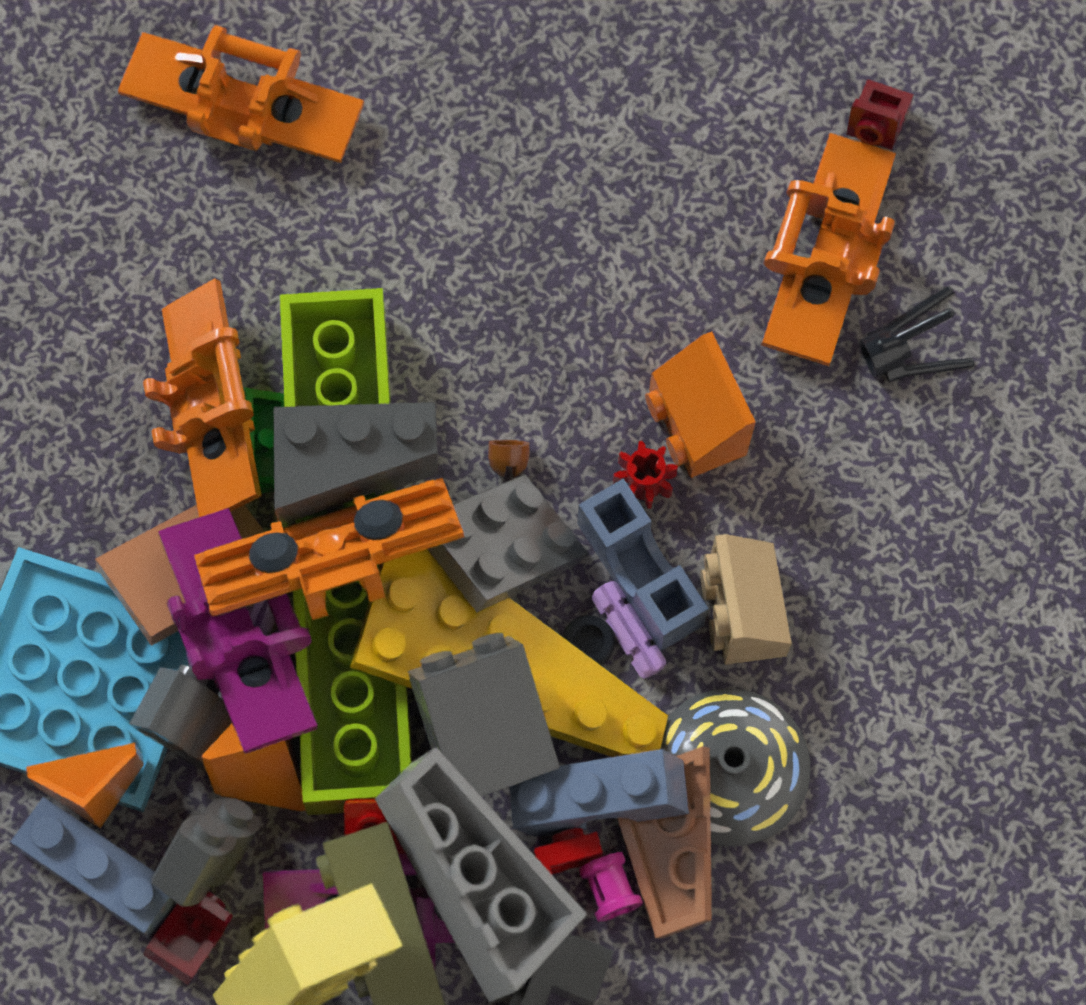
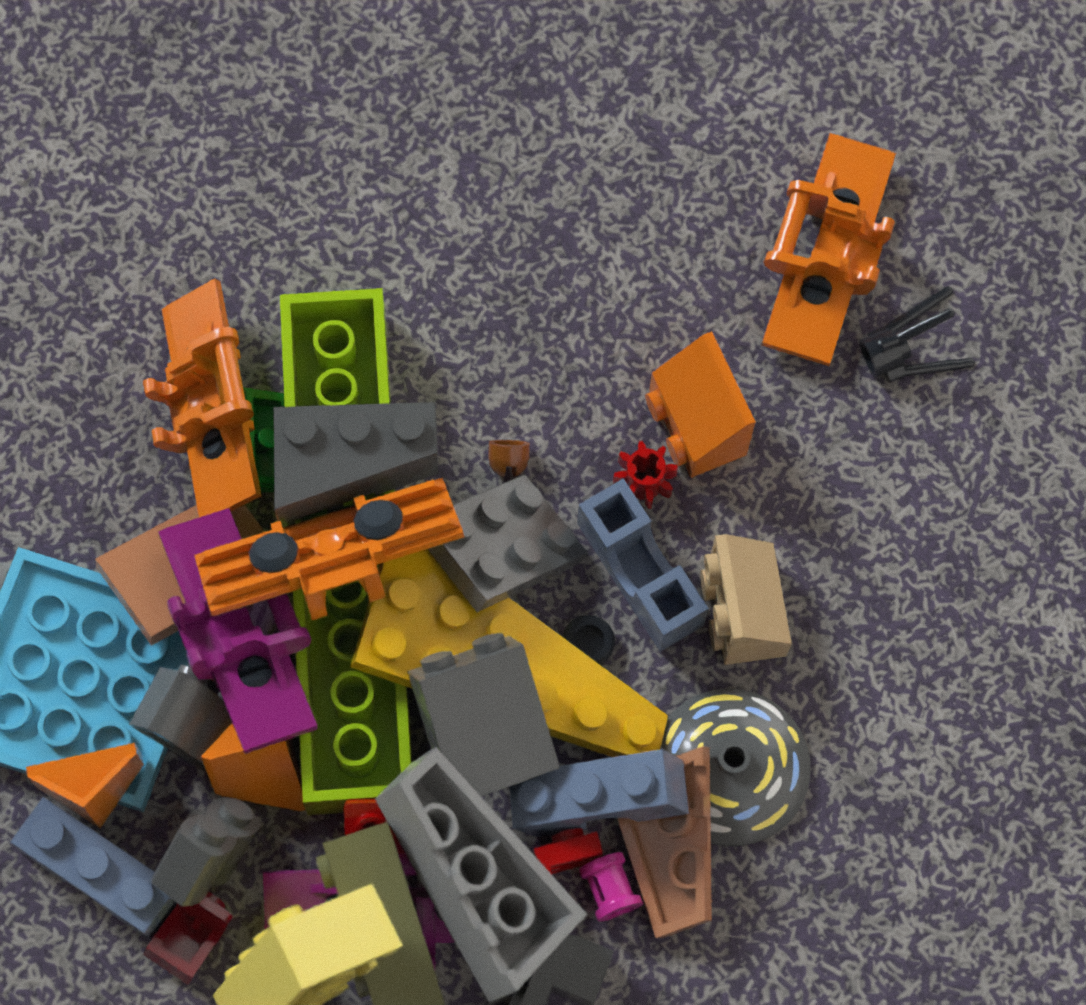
(237, 111): orange piece -> none
(629, 629): lavender axle -> none
(879, 114): dark red bracket -> none

